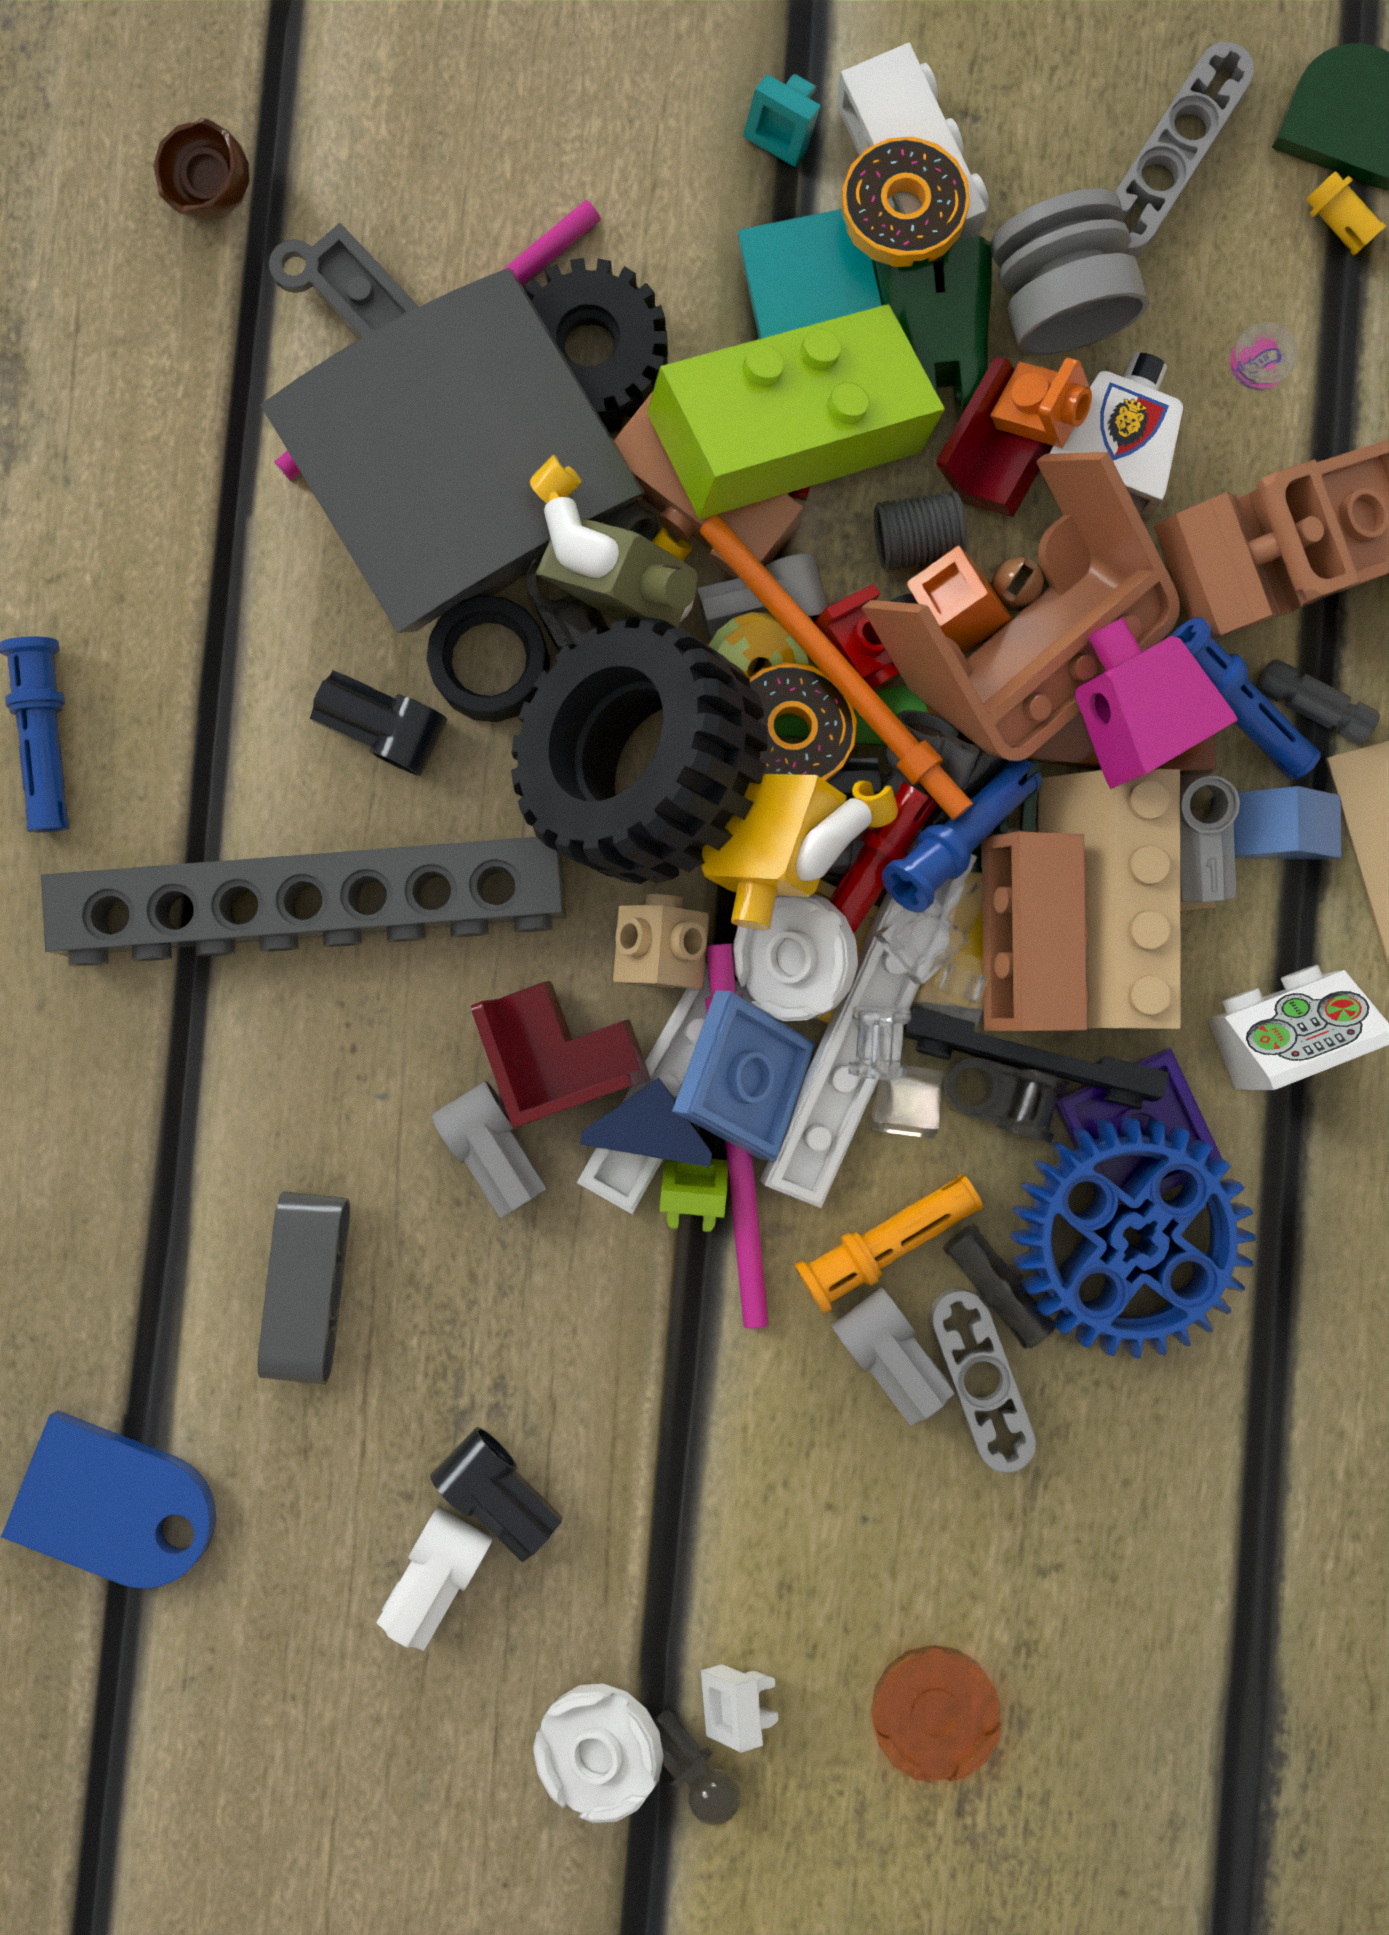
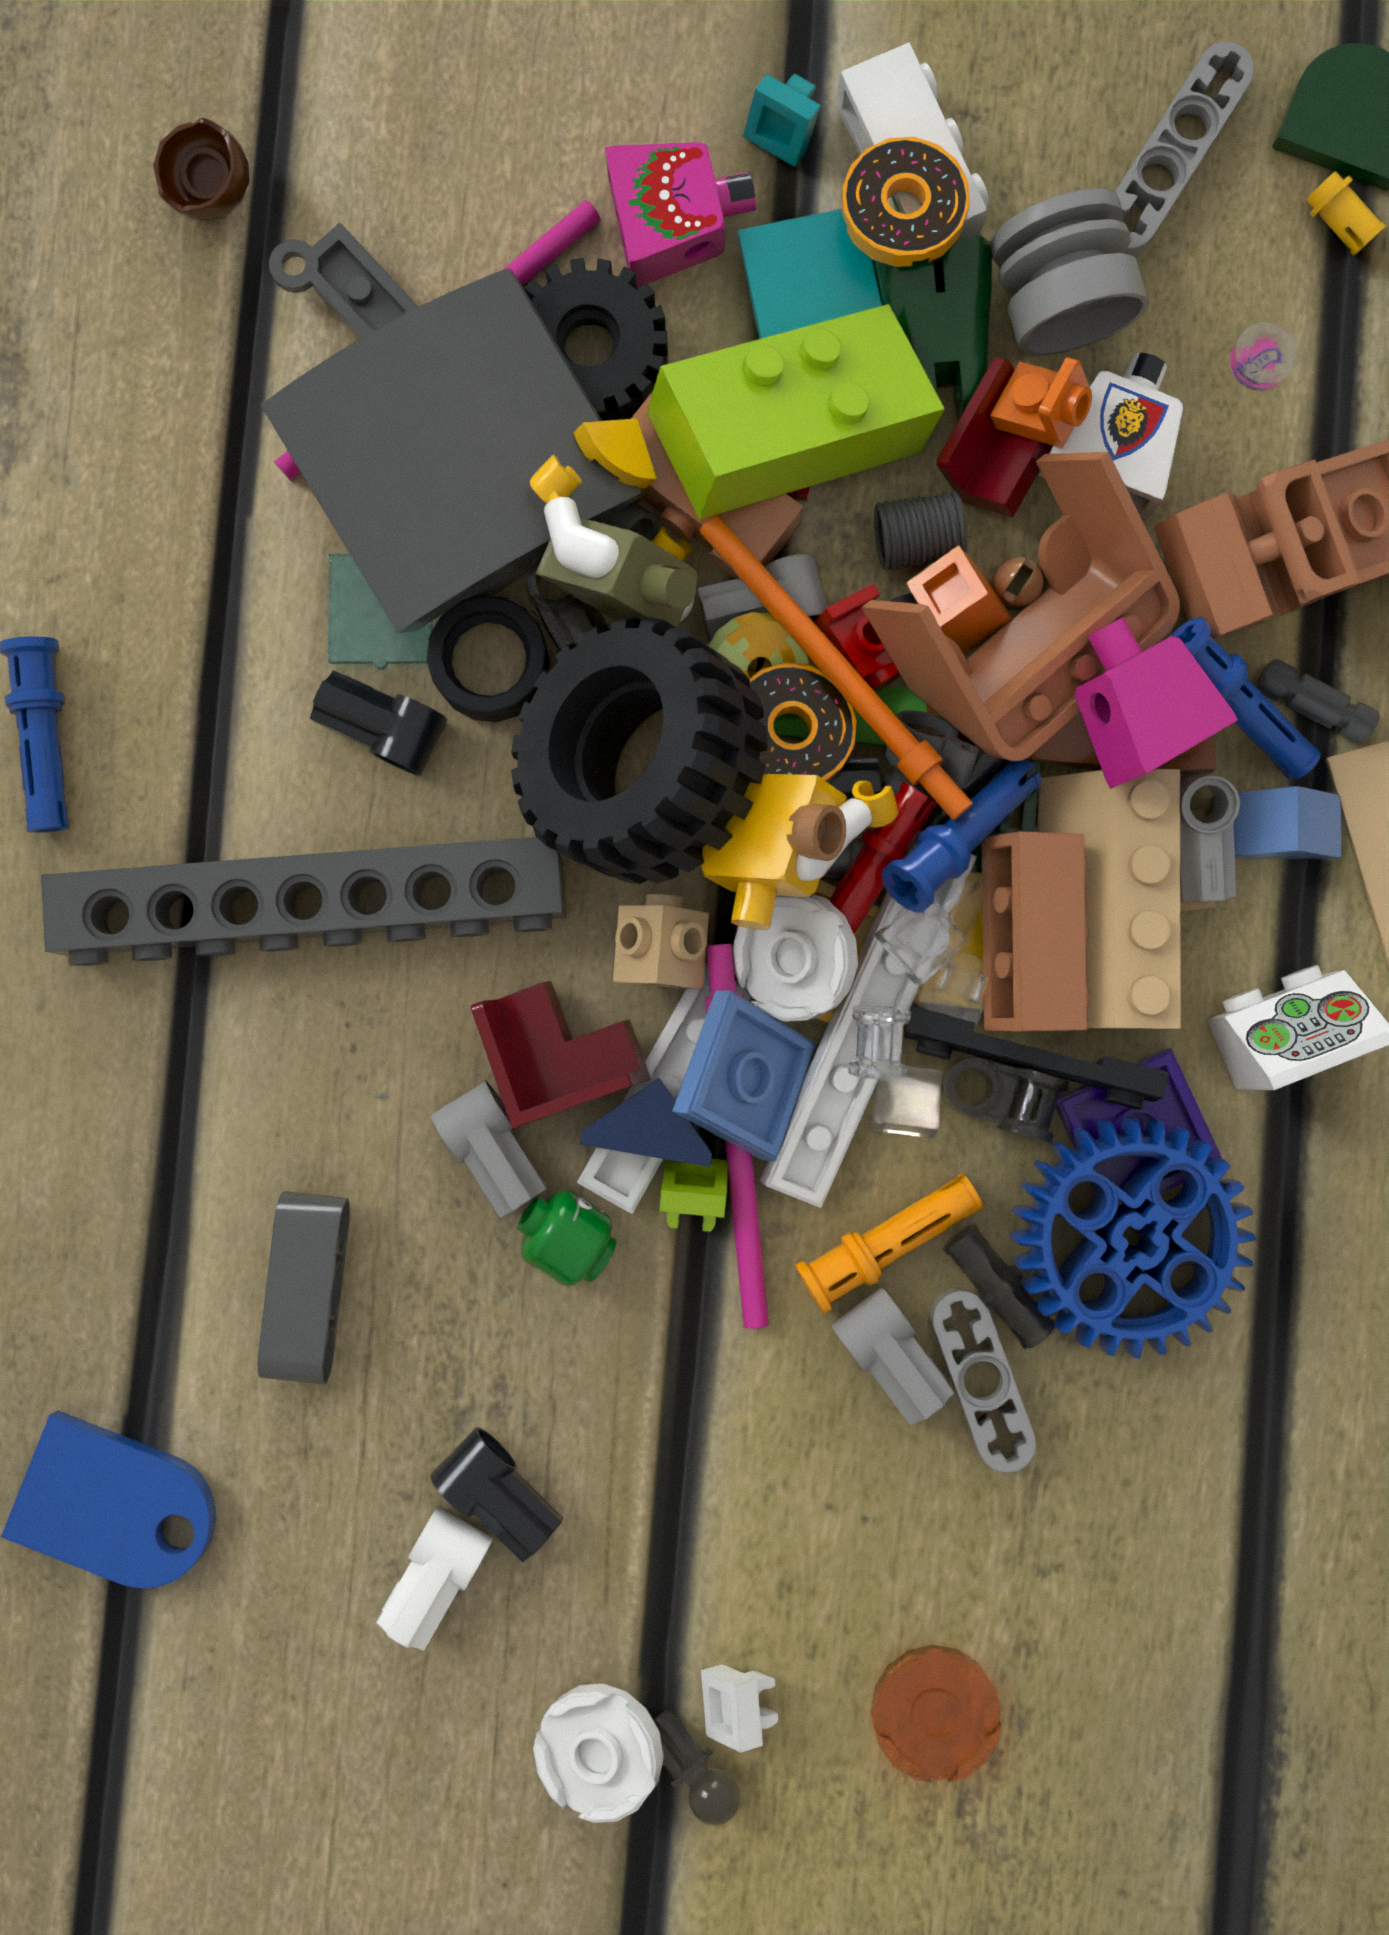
(360, 627): none -> clear light blue piece
(566, 1238): none -> green head
(618, 448): none -> yellow tile
(672, 205): none -> dark pink torso
(818, 831): none -> medium nougat hinge

